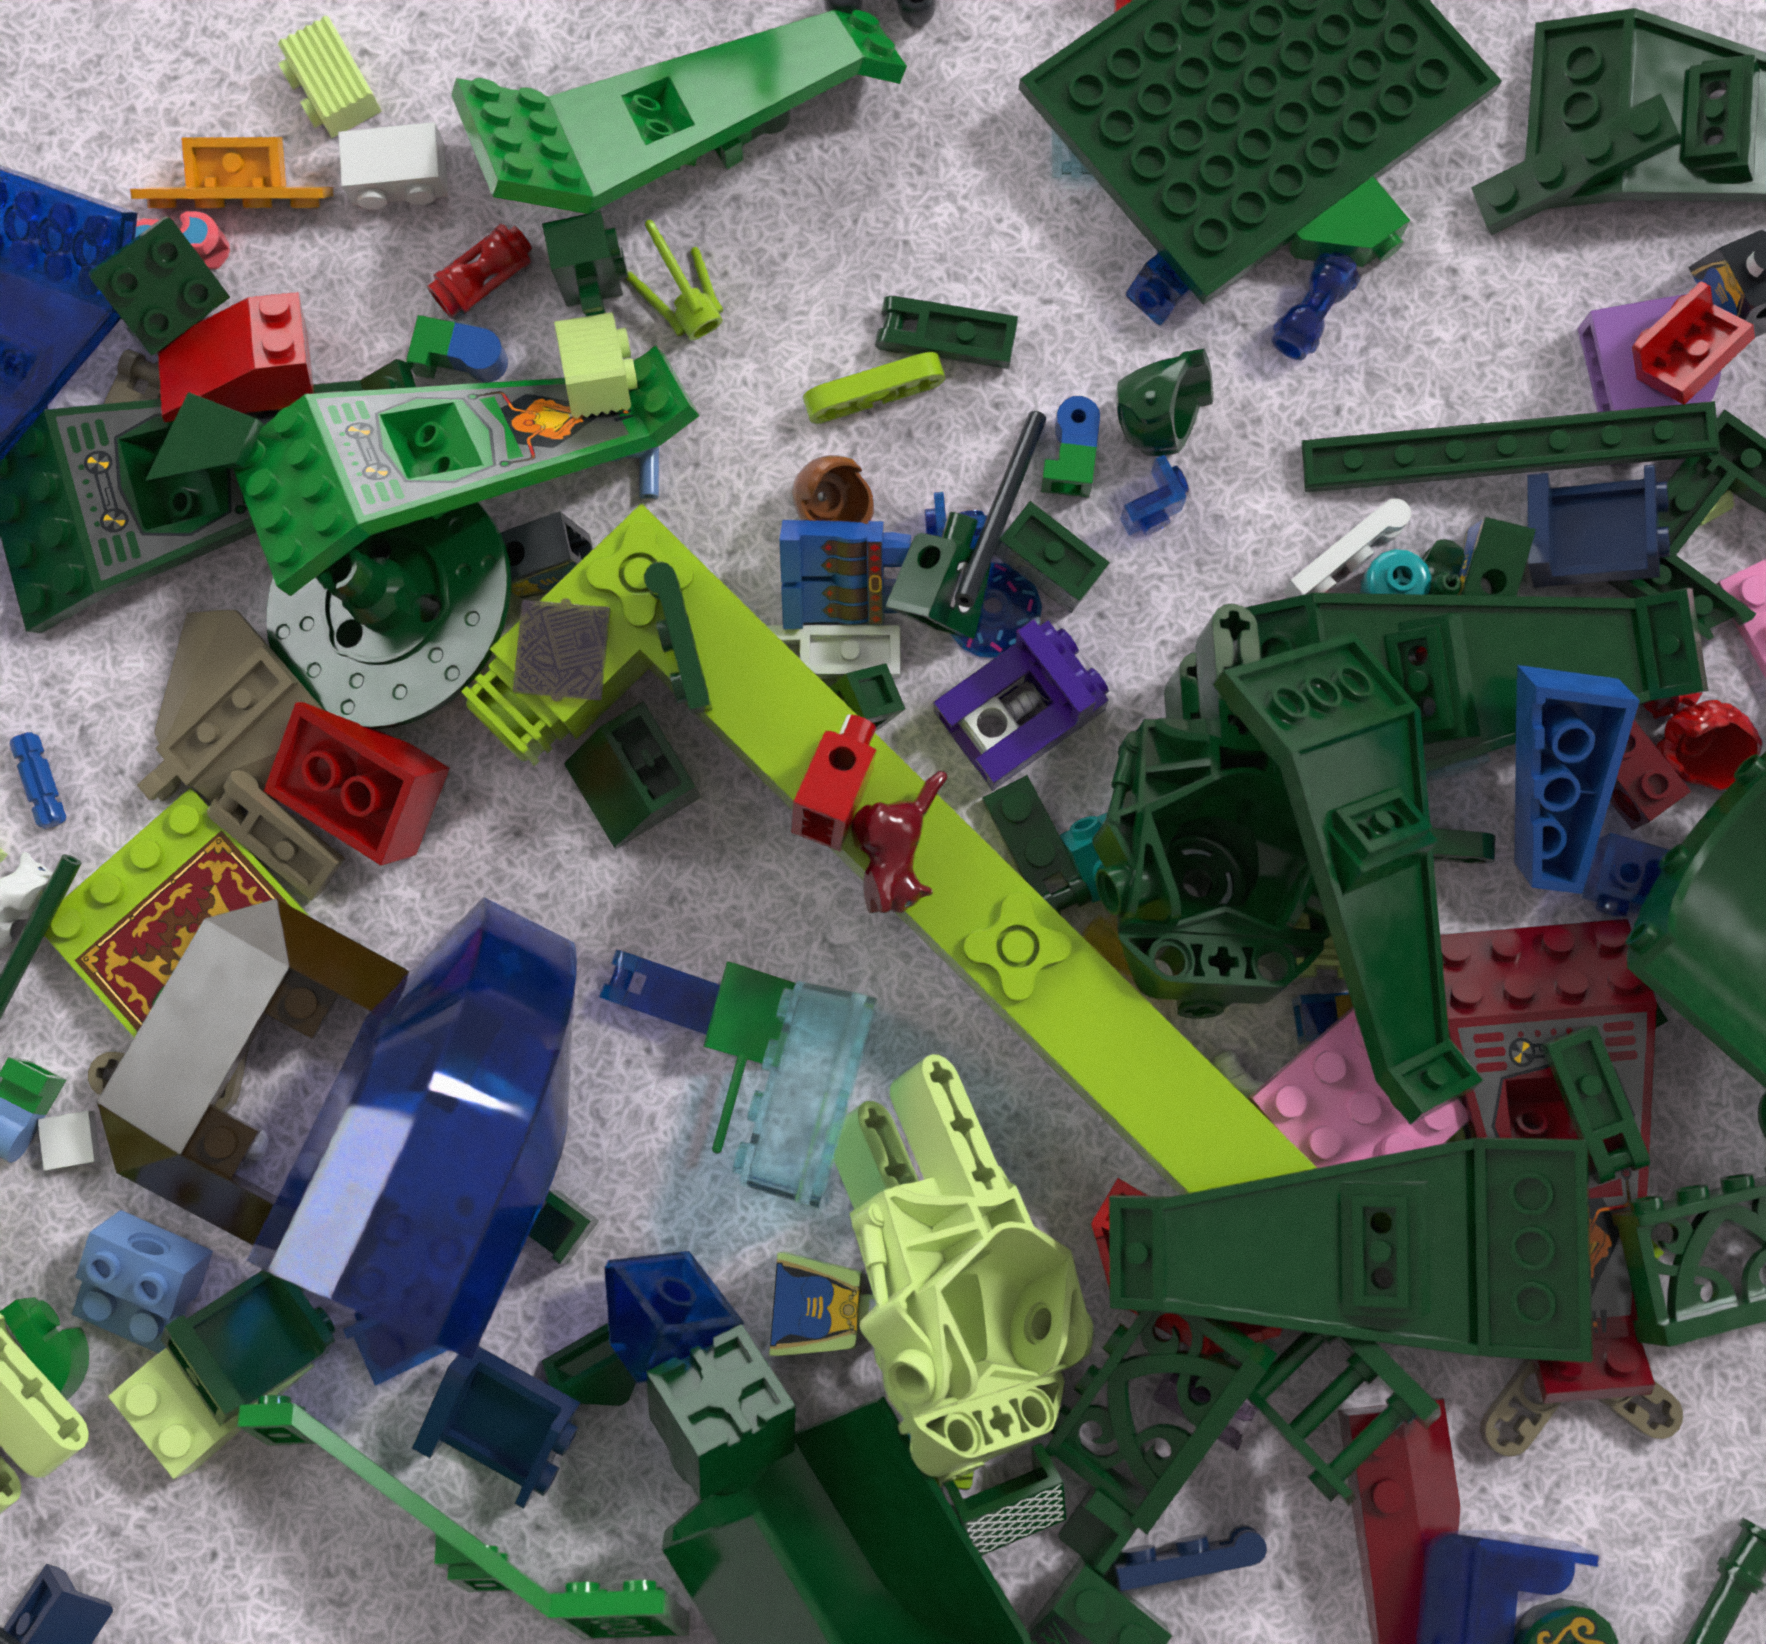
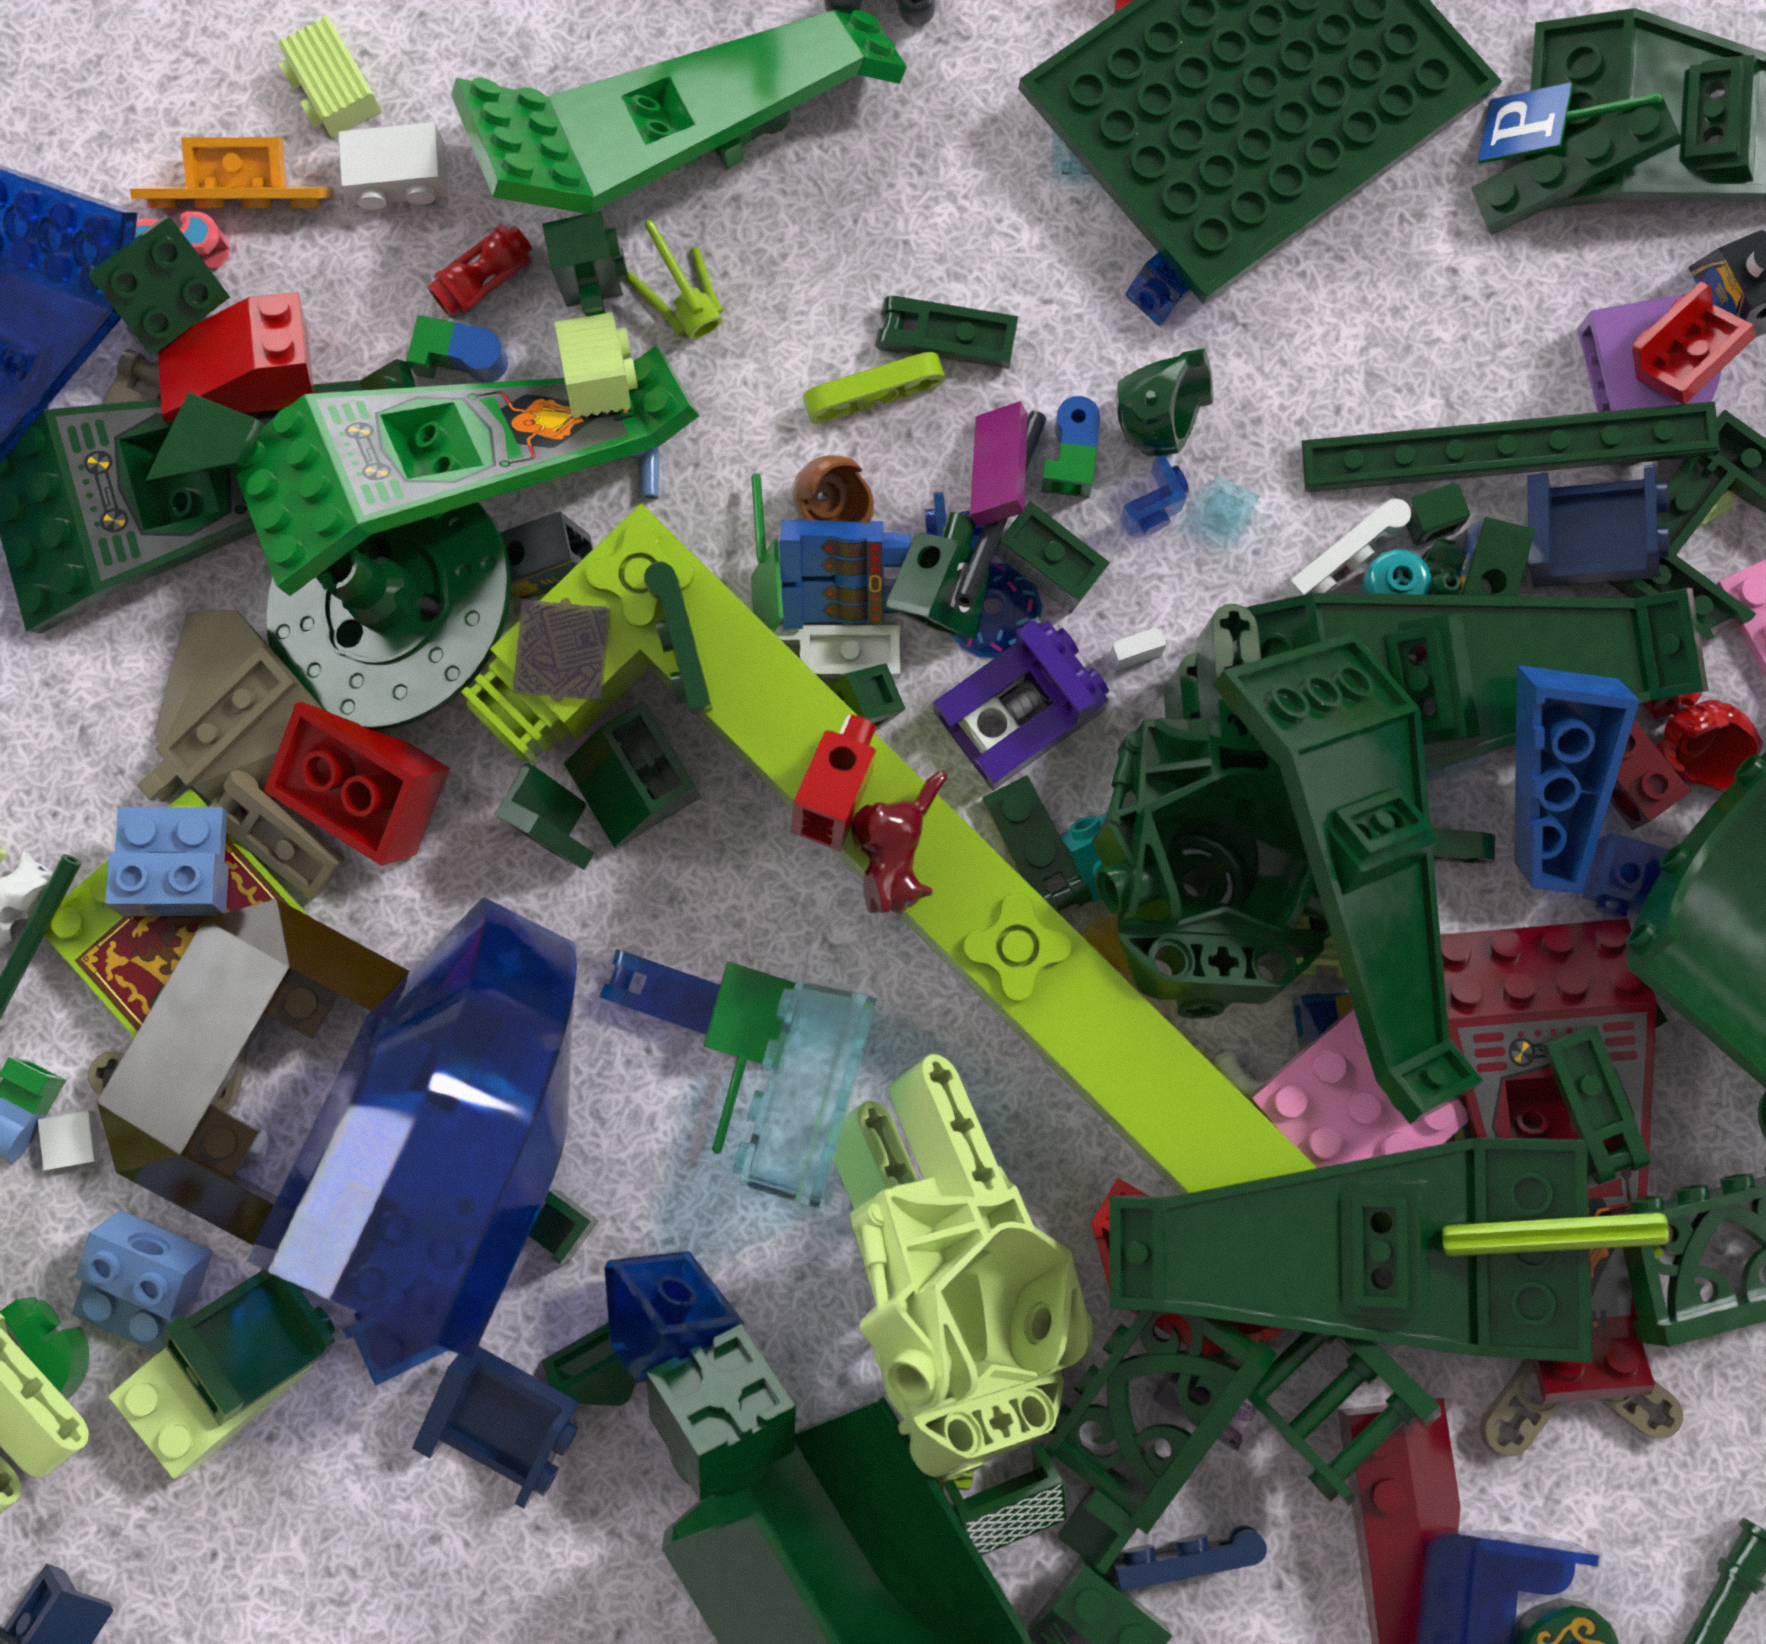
(37, 780): blue axle -> none
(169, 862): none -> medium blue brick
(545, 814): none -> dark green panel
(583, 1609): green wing -> none
(766, 578): none -> green piece
(816, 1306): torso -> none
(999, 464): none -> magenta tile
(1137, 649): none -> white tile
(1226, 509): none -> clear light blue tile
(1304, 323): clear blue piece -> none
(1358, 225): green slope -> none
(1437, 513): none -> dark green slope
(1537, 120): none -> piece
(1555, 1234): none -> lime axle

